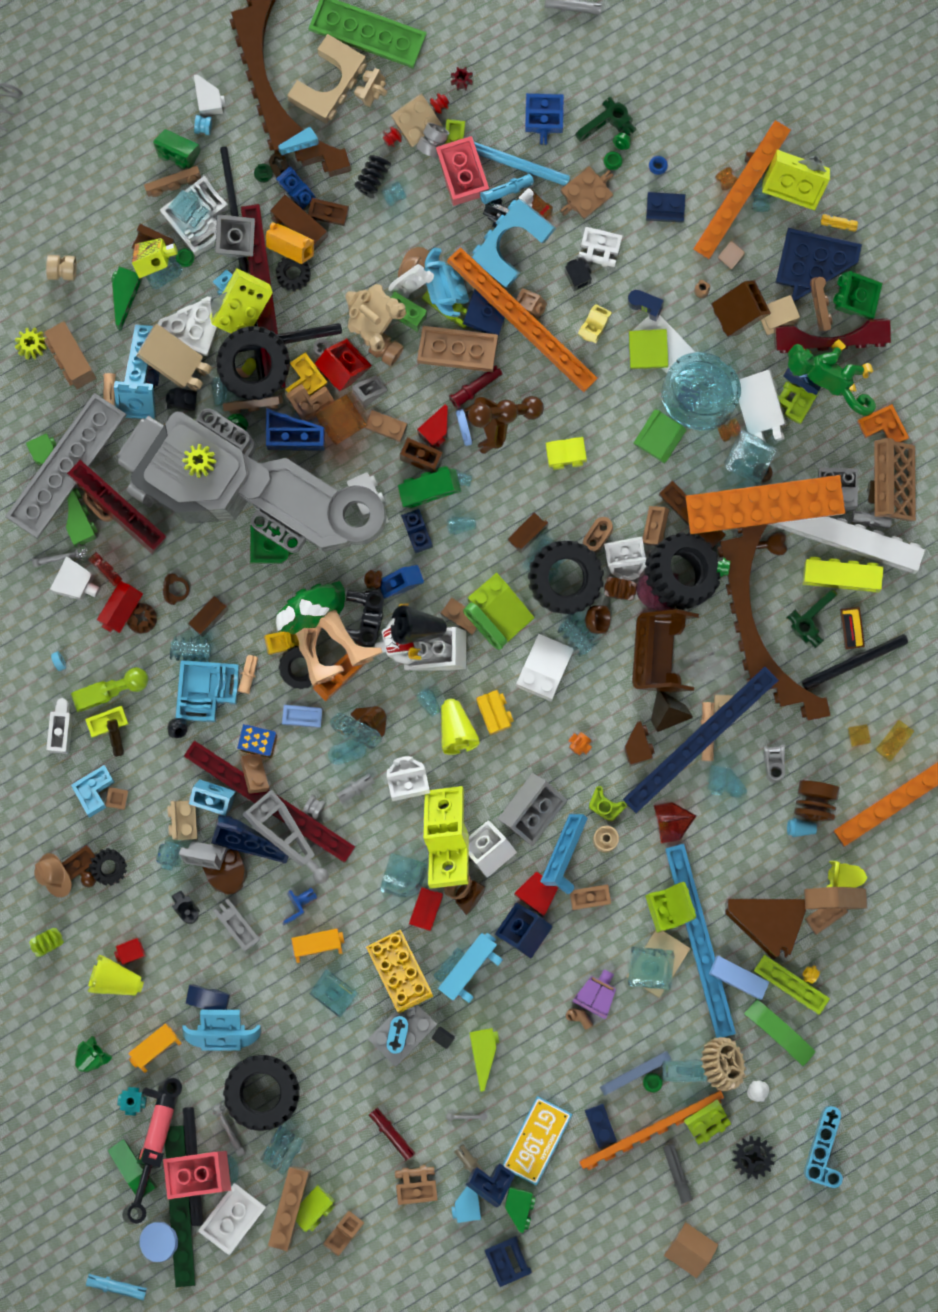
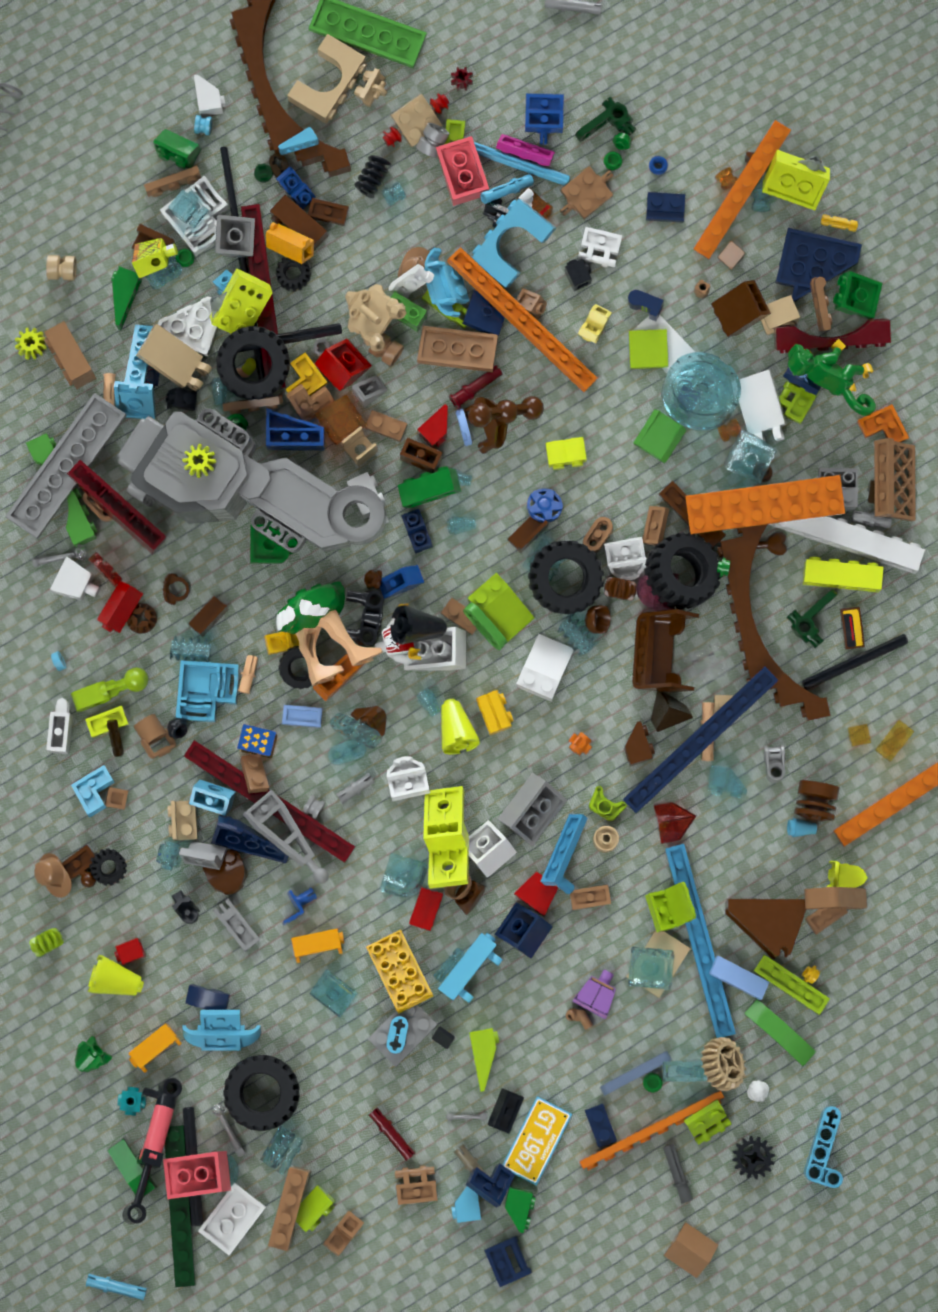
(152, 731): none -> medium nougat piece
(158, 1242): light blue tile -> none
(355, 439): none -> tan piece
(505, 1110): none -> black slope
(525, 150): none -> dark pink plate
(544, 505): none -> blue wheel

